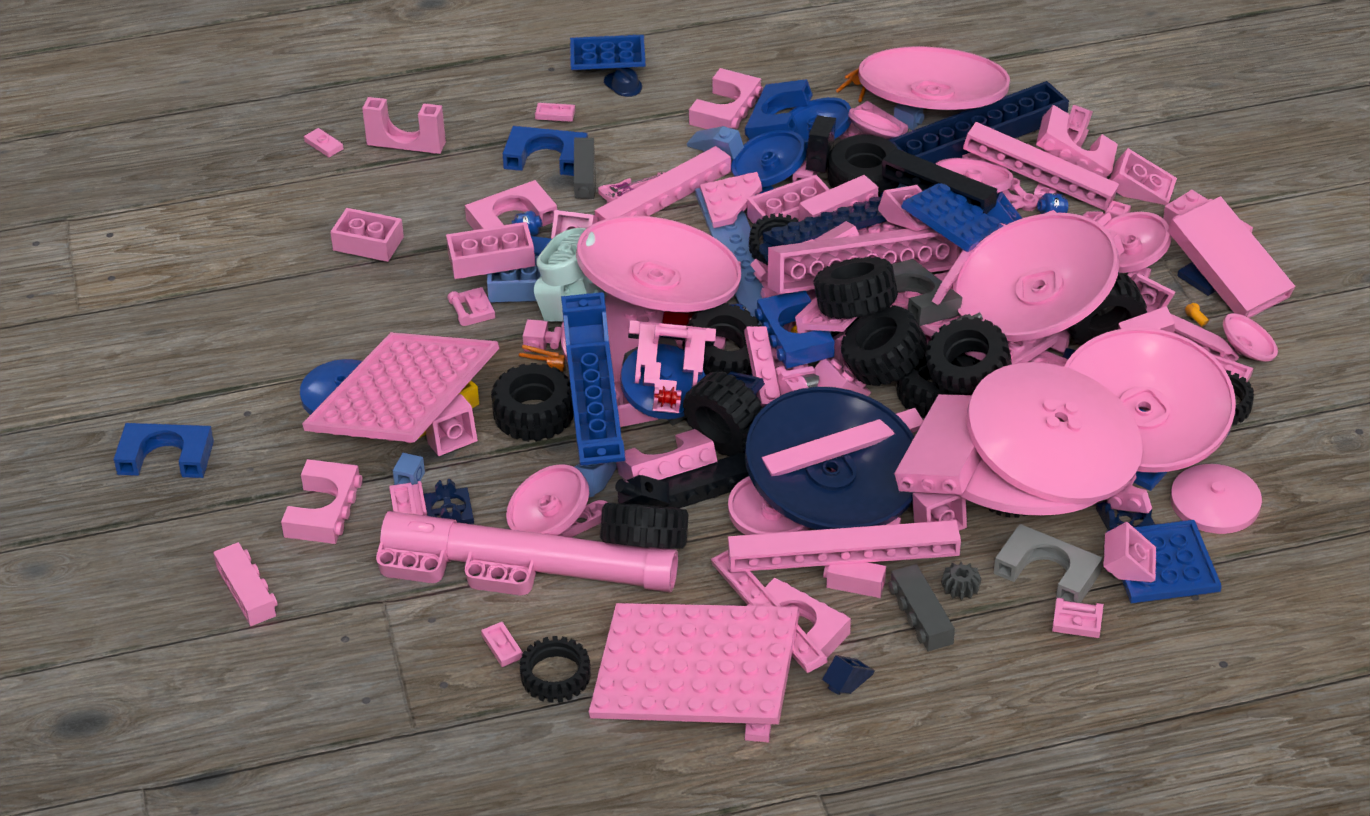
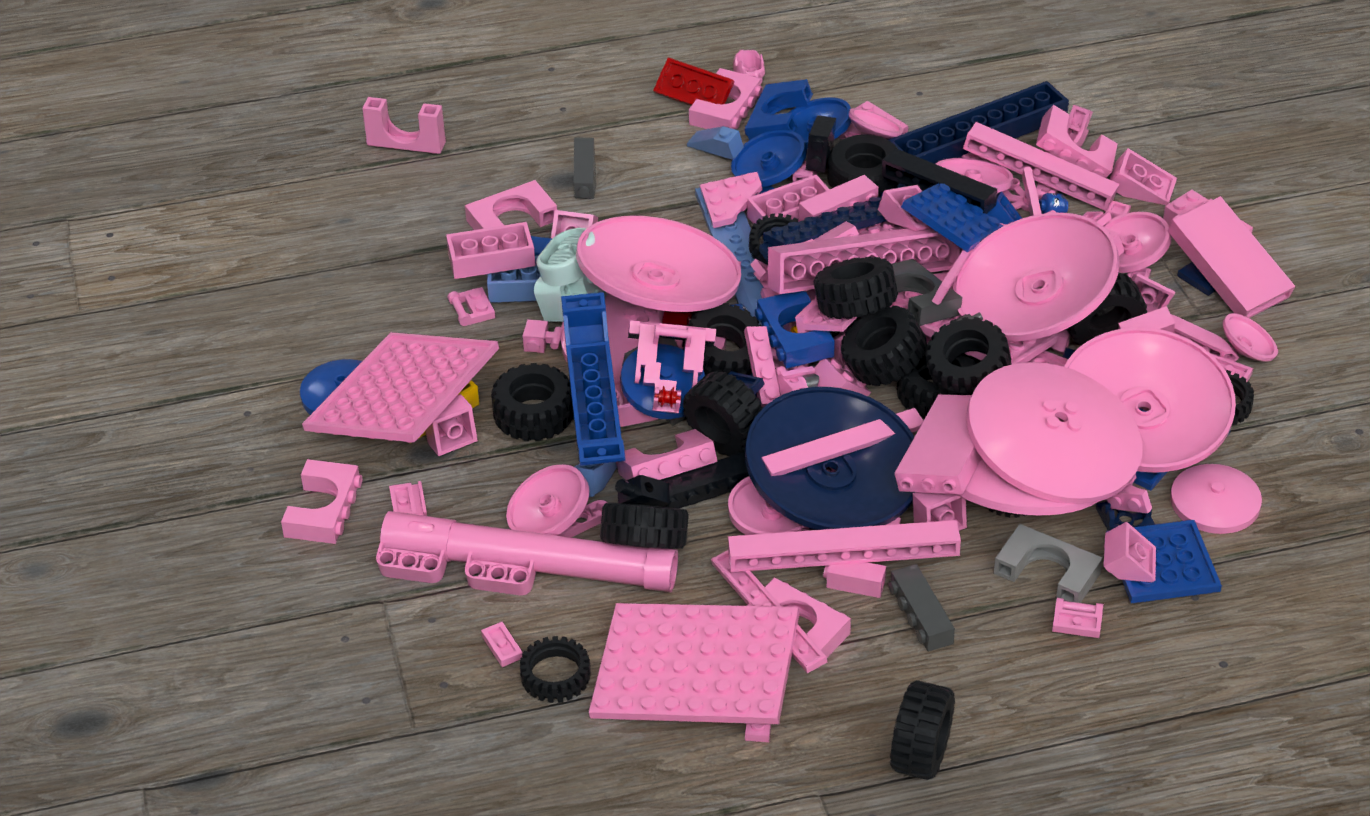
(141, 438): blue arch -> none
(245, 584): bright pink brick -> none
(323, 142): bright pink plate -> none
(367, 234): bright pink brick -> none
(408, 469): medium blue brick -> none
(445, 493): dark blue piece -> none
(527, 140): blue arch -> none
(534, 222): blue head -> none
(552, 358): orange plant -> none
(555, 112): bright pink plate -> none
(607, 52): blue slope -> none
(614, 191): bright pink piece -> none
(624, 82): dark blue piece -> none
(669, 186): bright pink brick -> none
(688, 83): none -> red plate
(749, 63): none -> bright pink hair
(846, 674): dark blue slope -> none
(853, 77): orange plant -> none
(909, 115): medium blue brick -> none
(922, 729): none -> black tyre
(934, 78): bright pink dish -> none
(961, 580): dark grey gear -> none
(1031, 192): none -> bright pink tile
(1194, 312): light orange arm -> none

